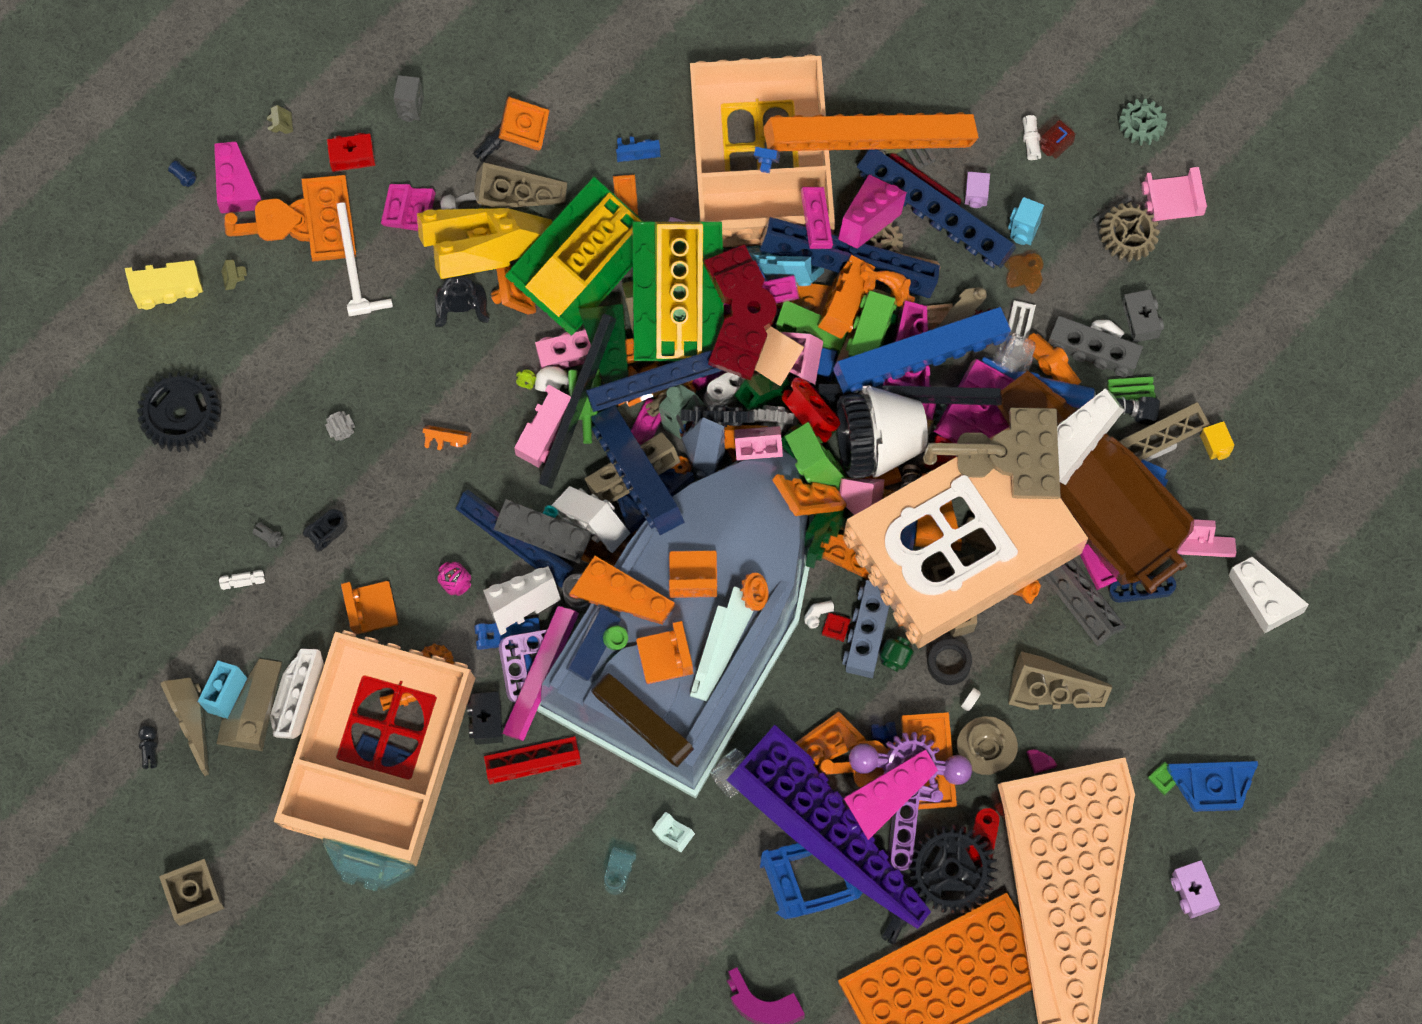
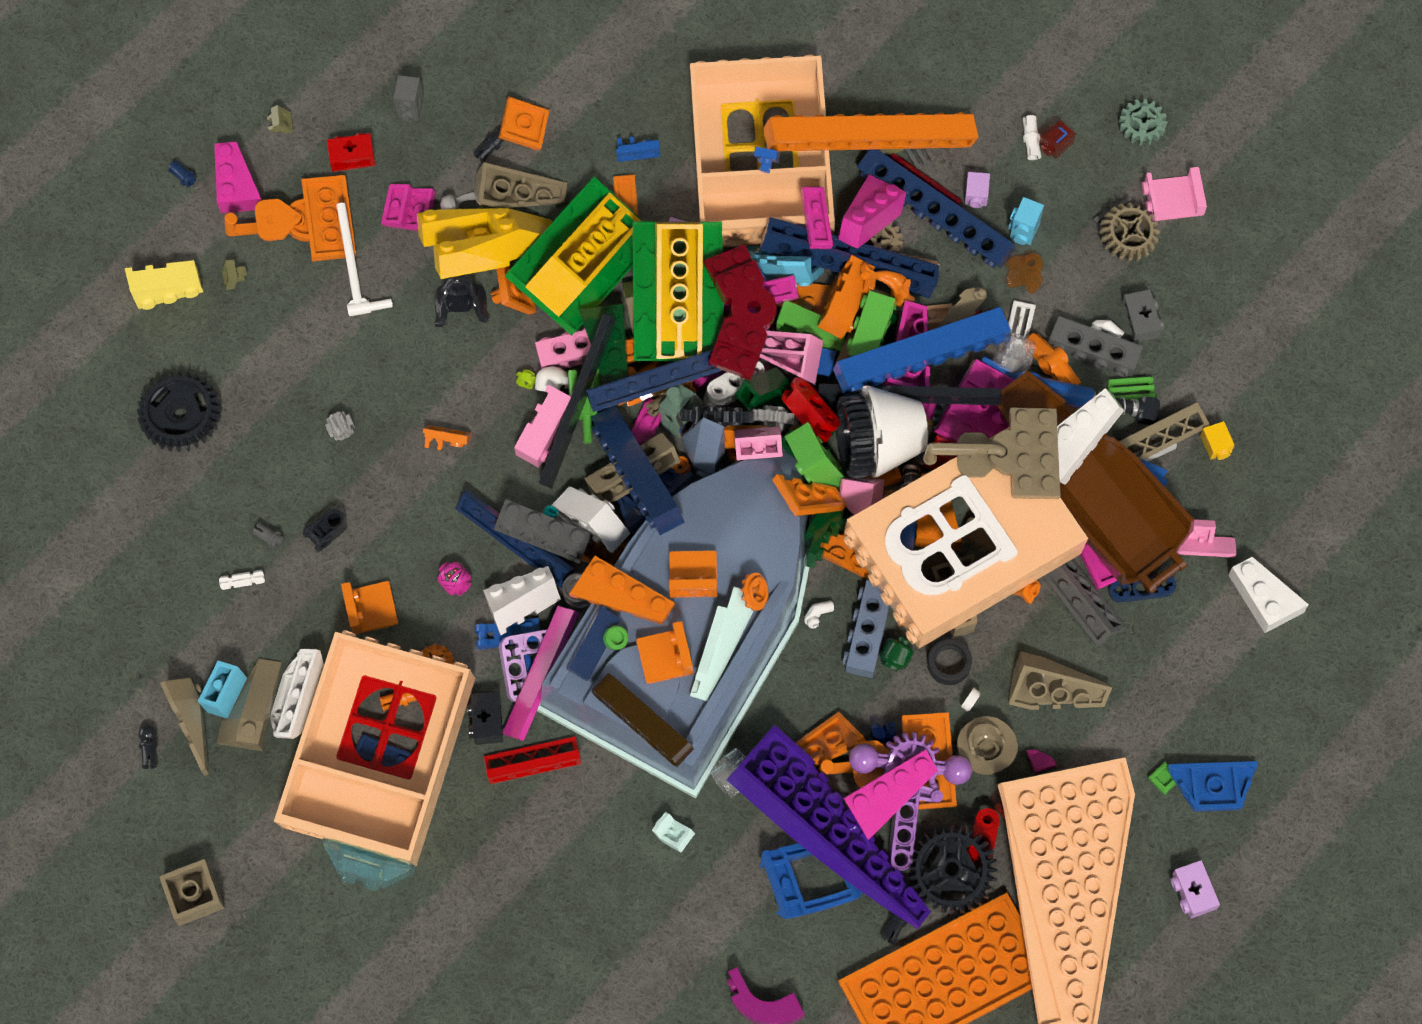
(618, 867): clear light blue piece -> none
(778, 356): light nougat slope -> none
(836, 627): red tile -> none

